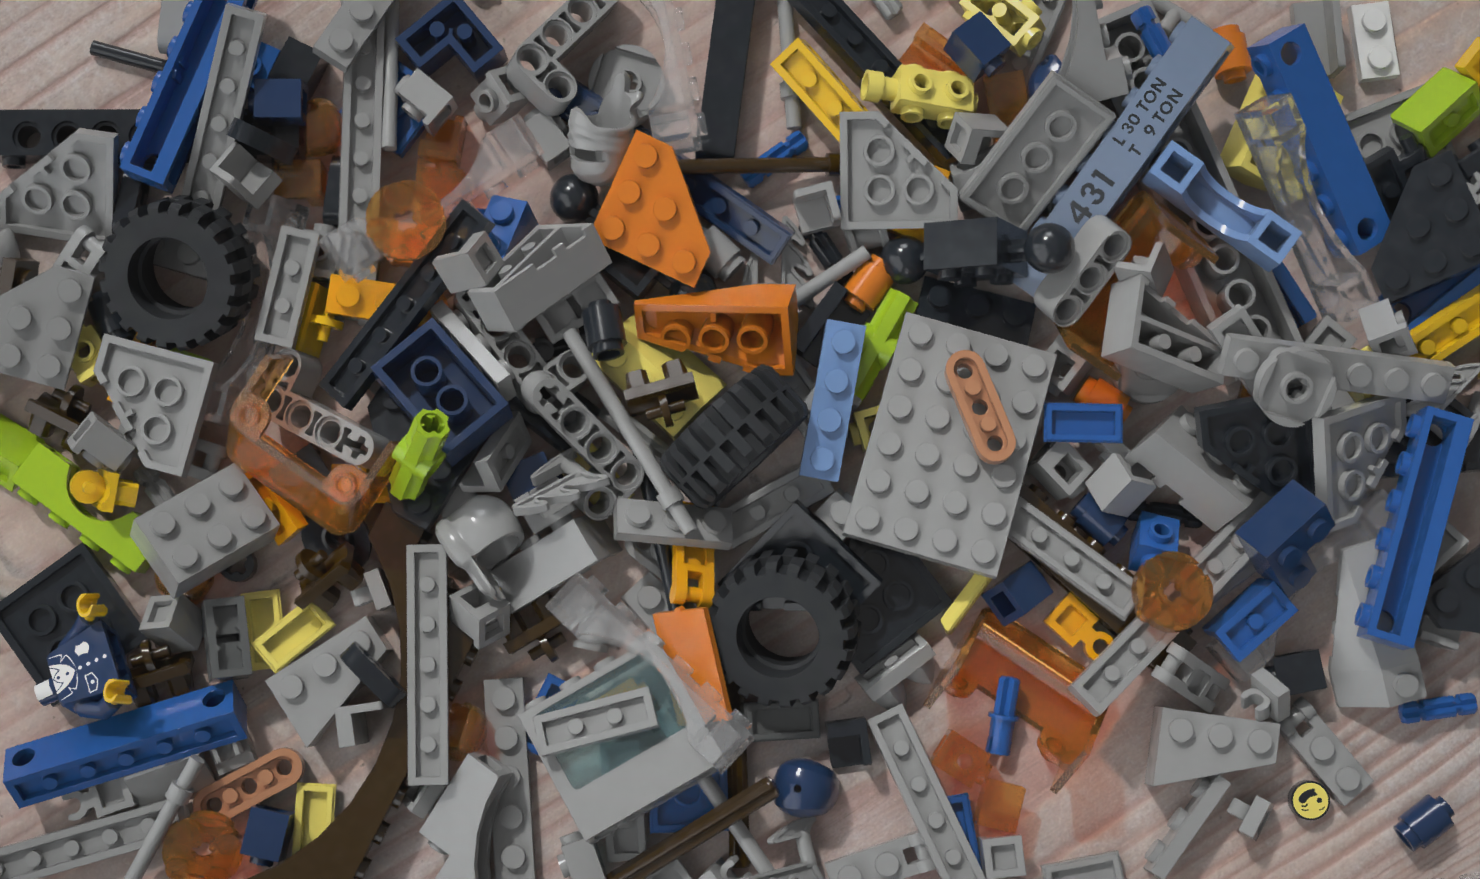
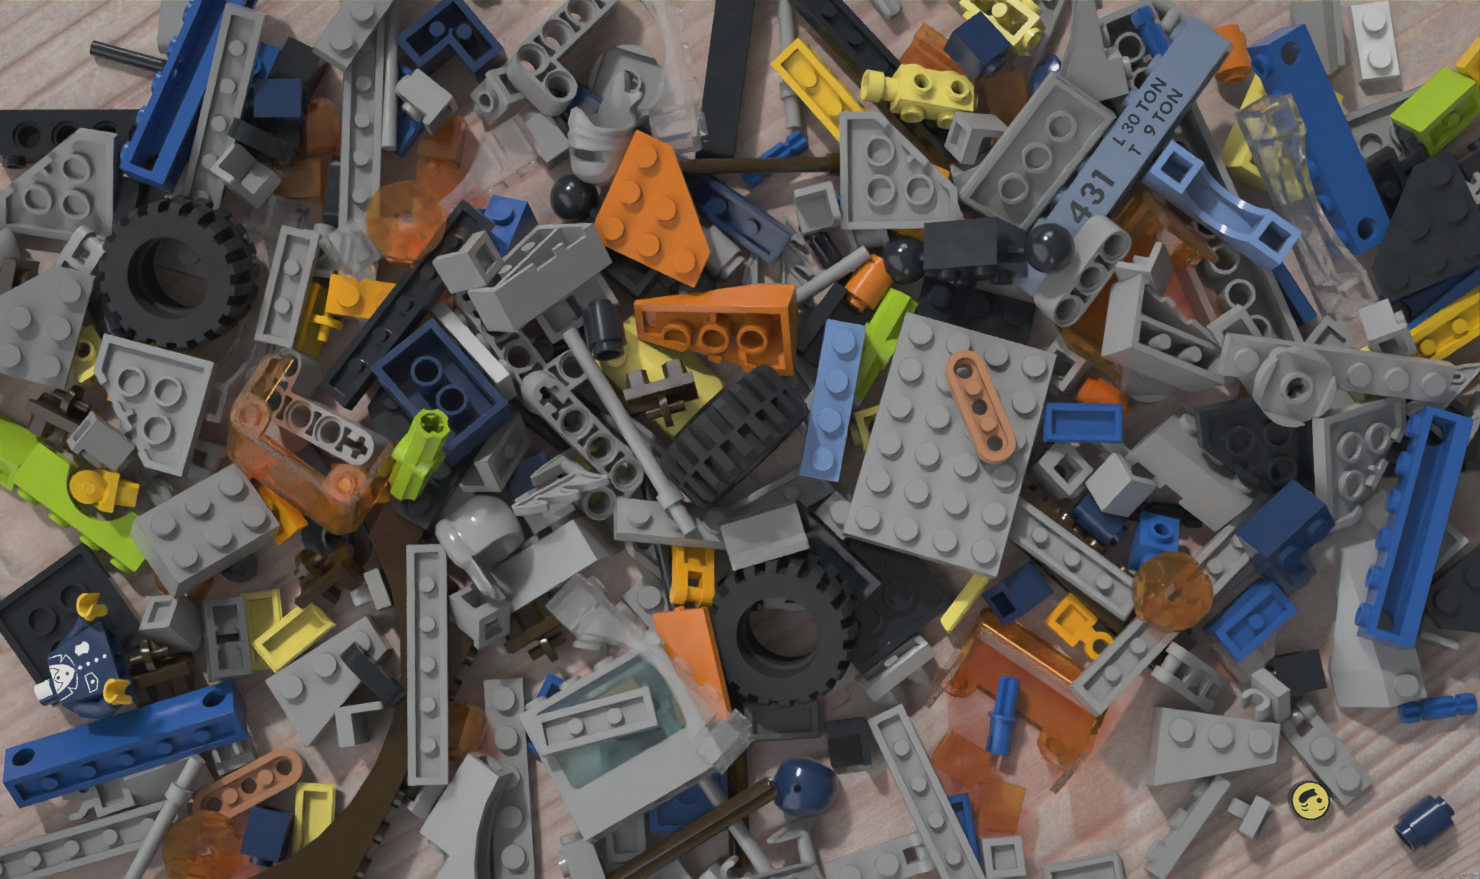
(764, 535): none -> light grey panel

